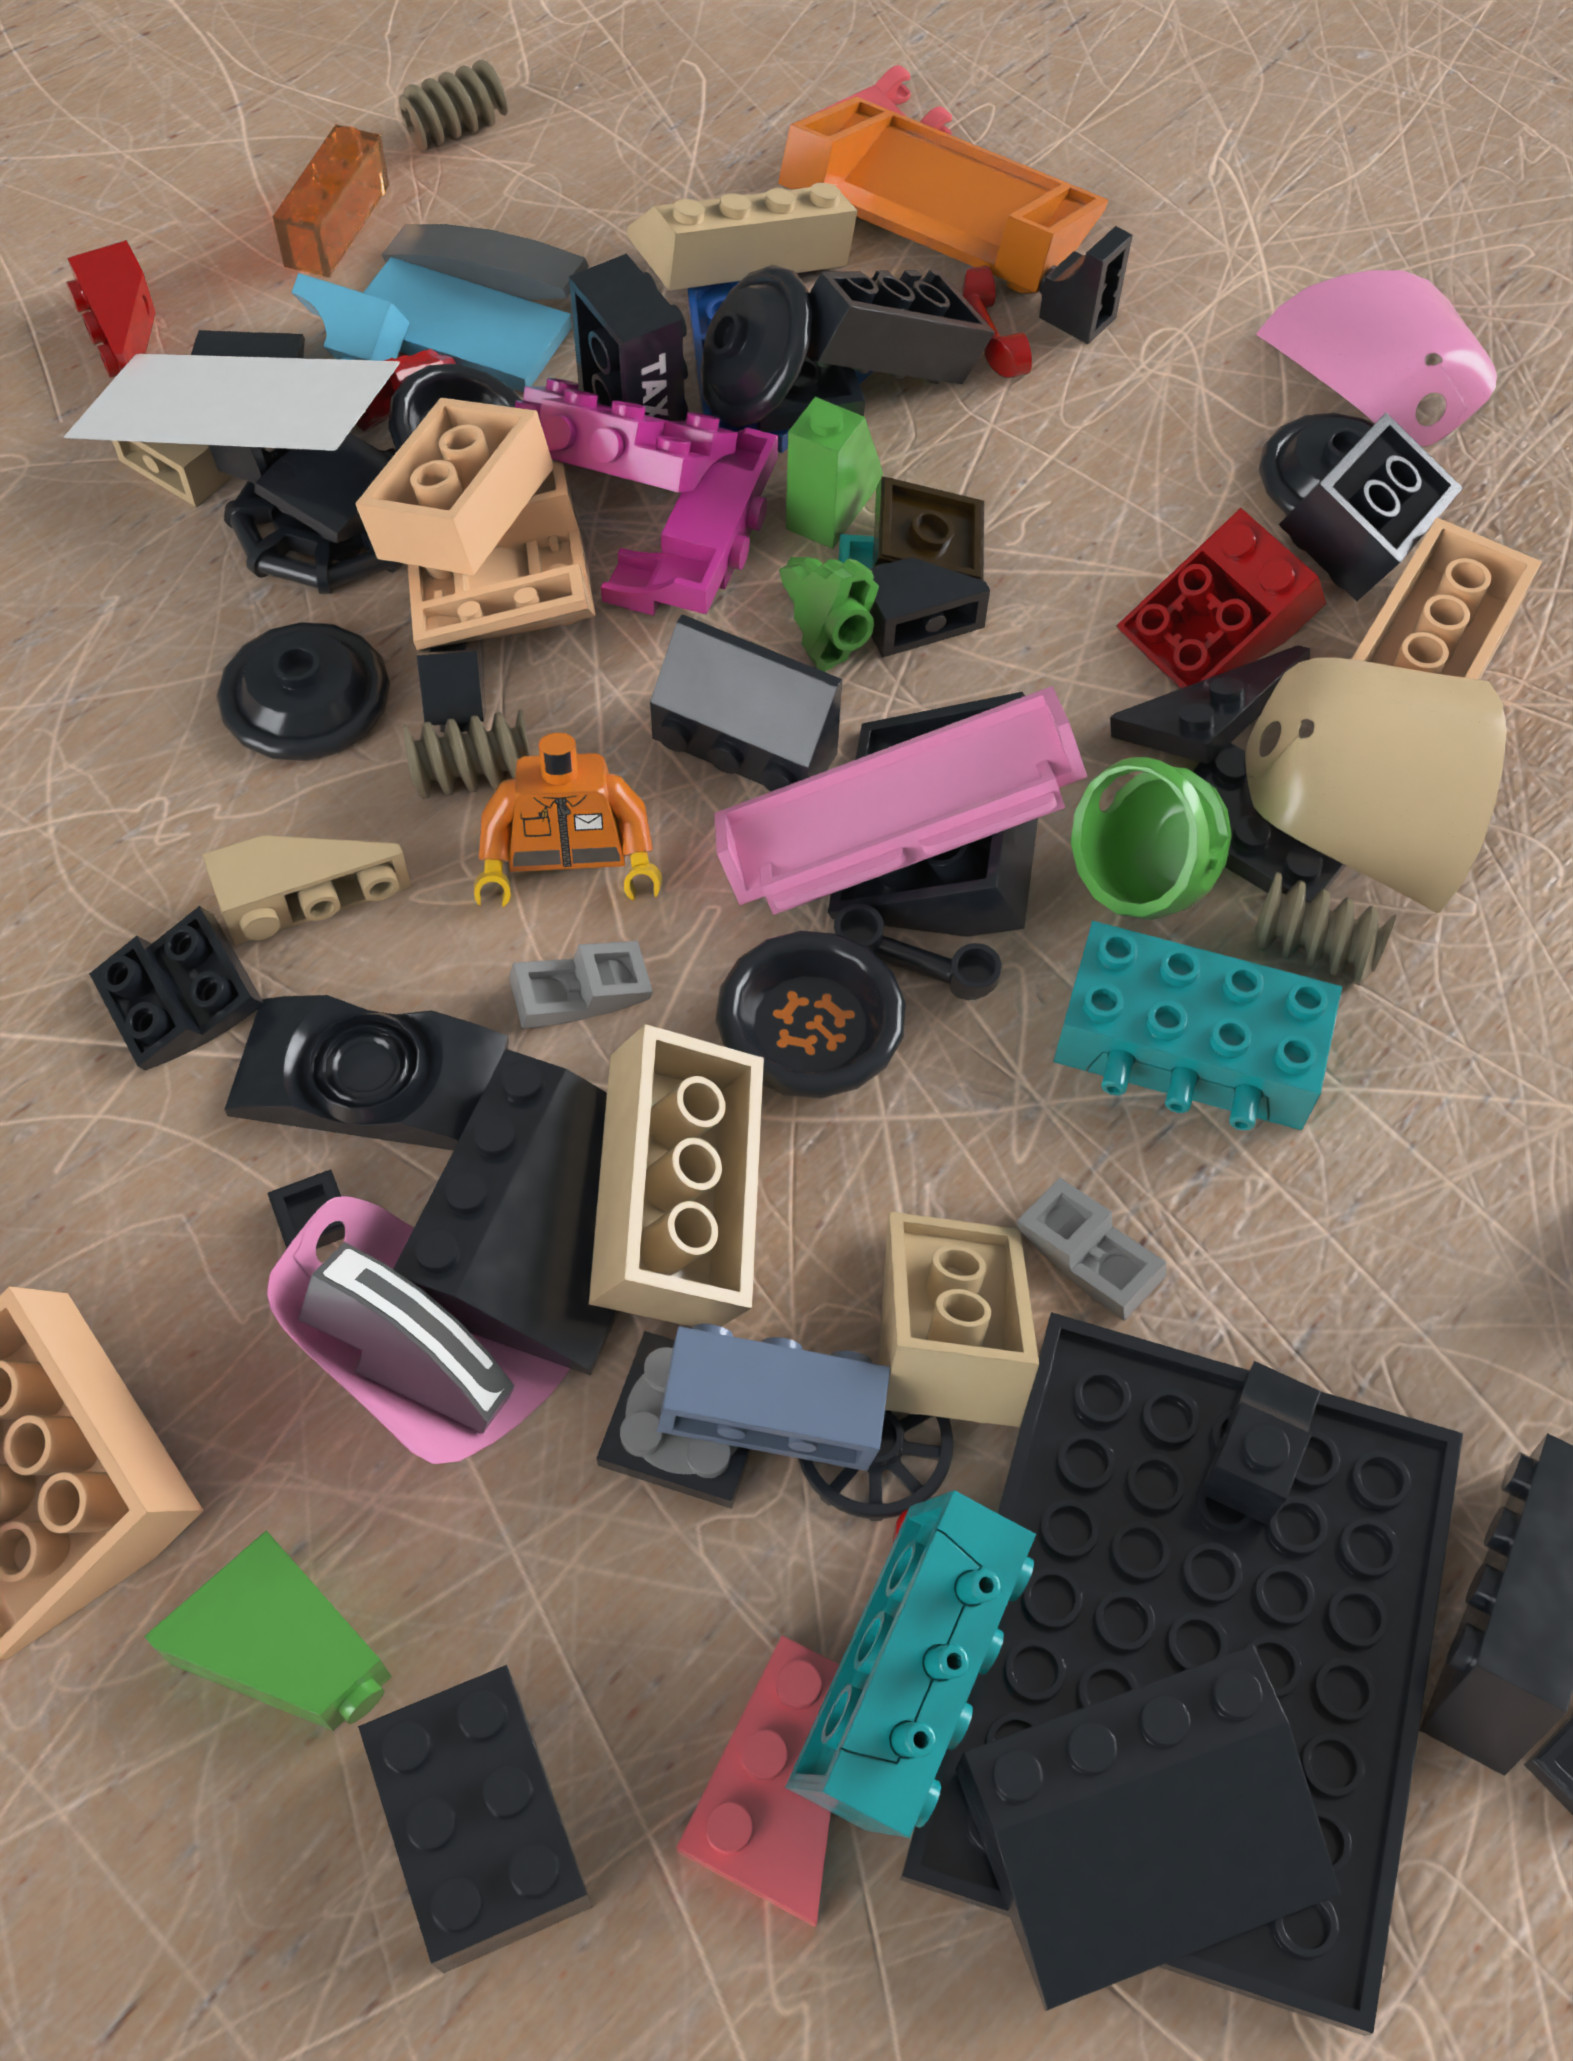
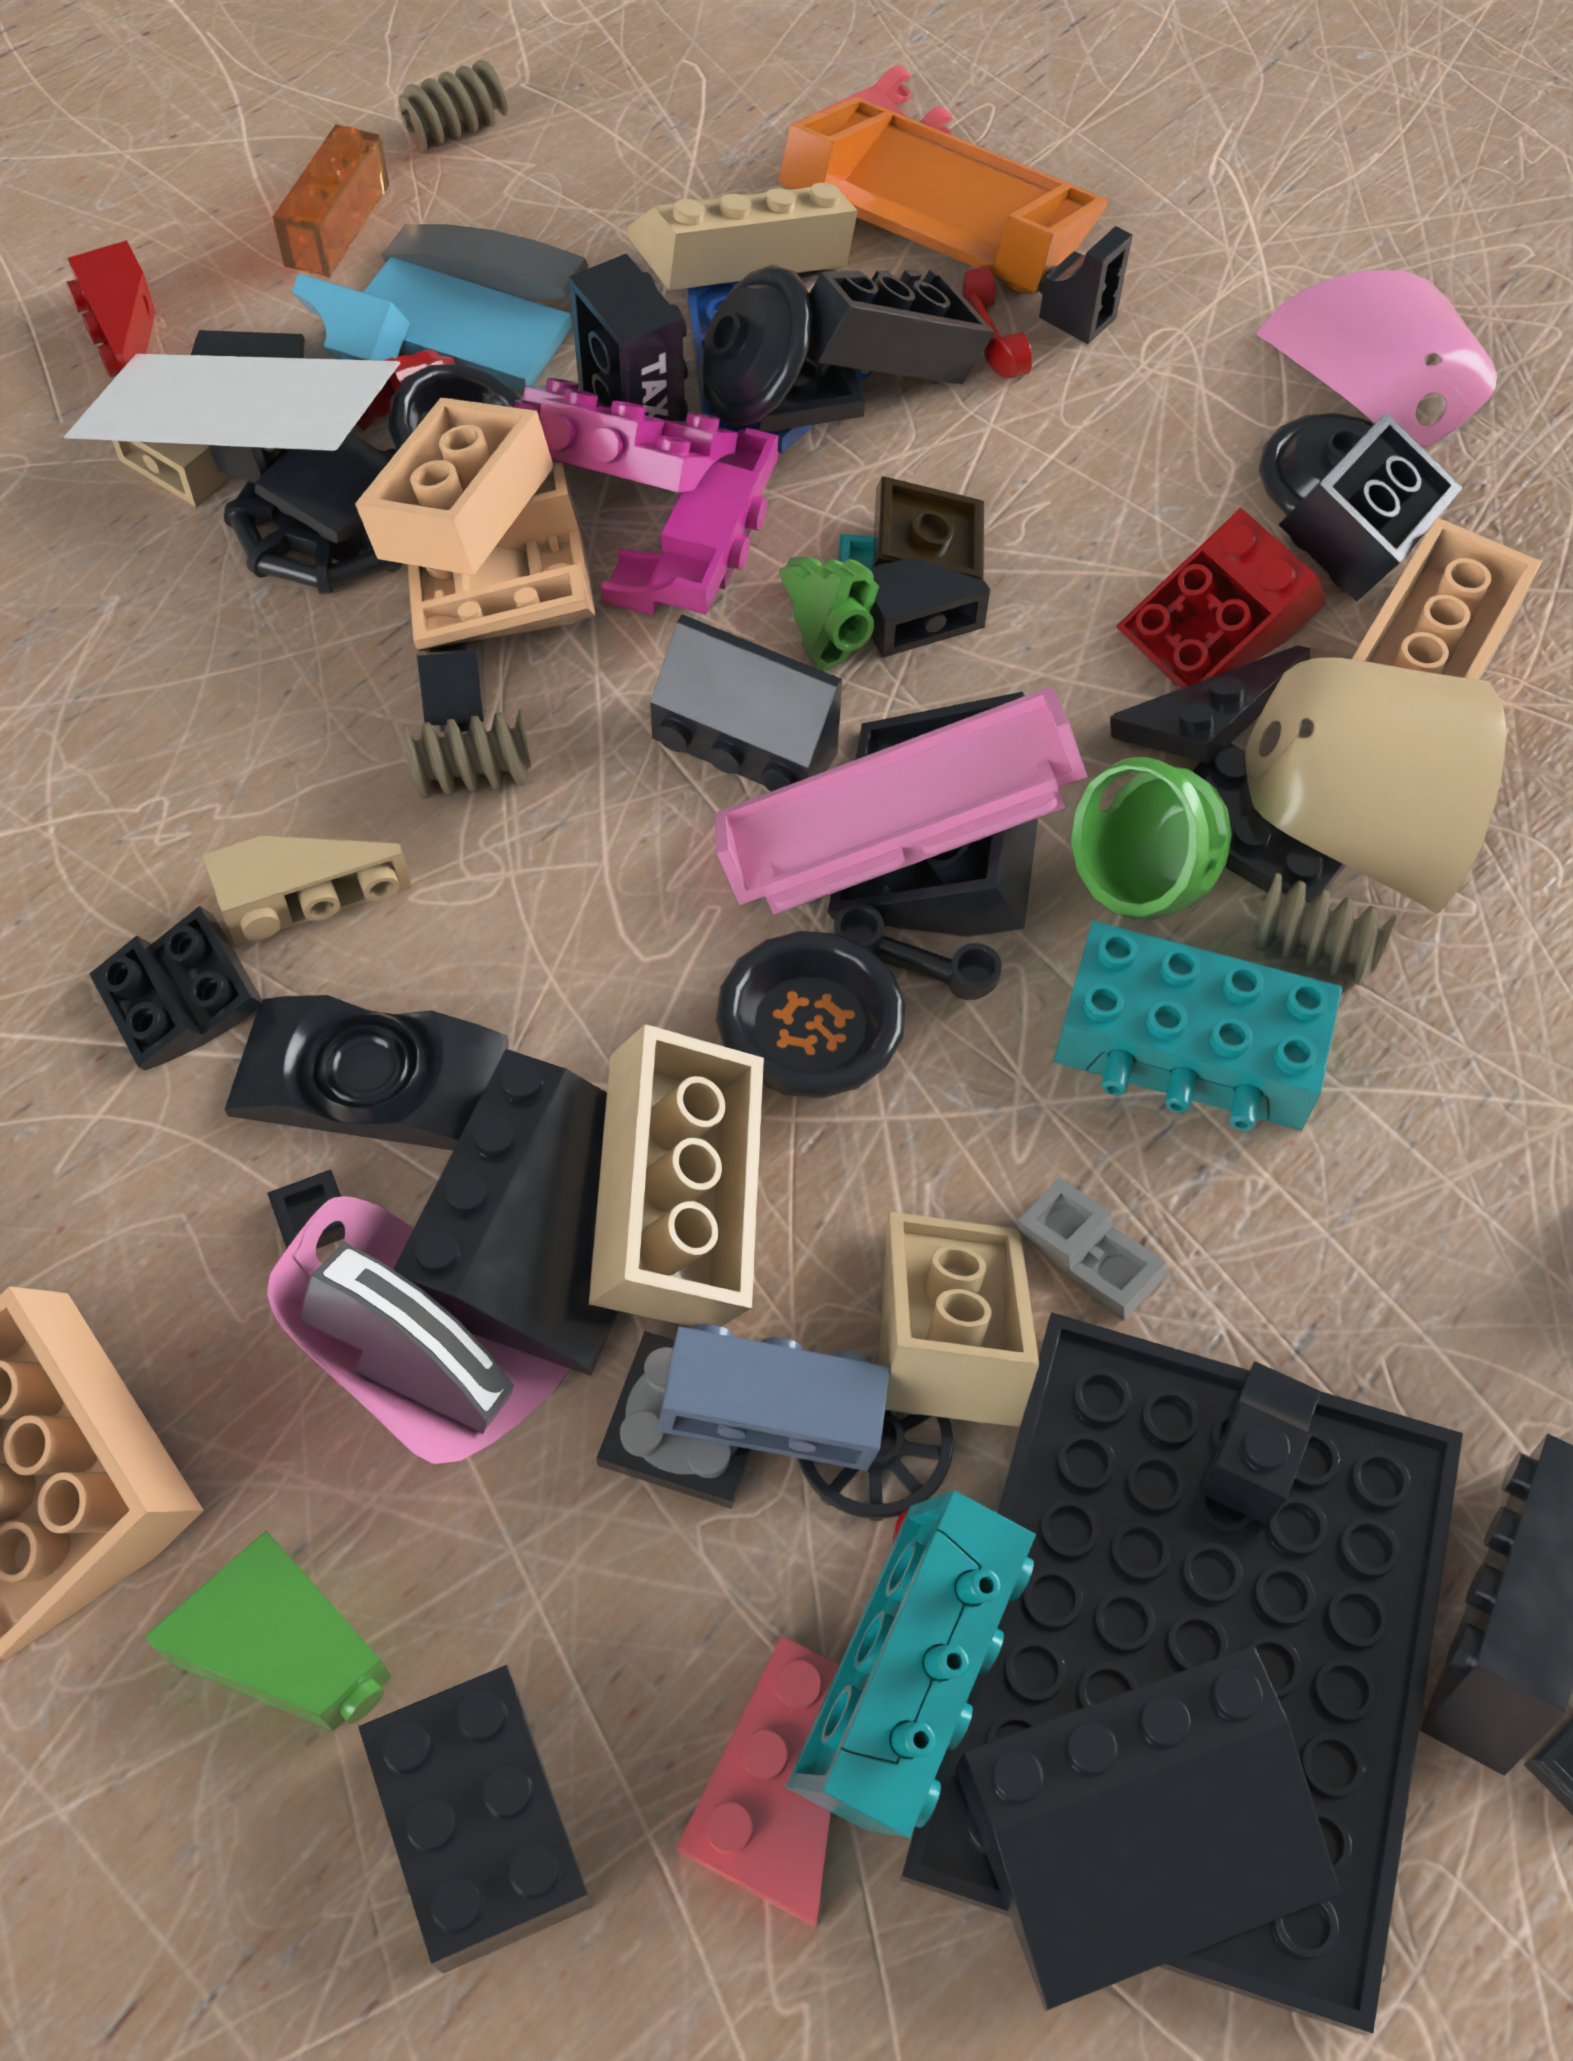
(303, 691): black piece -> none
(561, 816): orange torso -> none
(589, 985): light grey slope -> none
(829, 471): bright green slope -> none

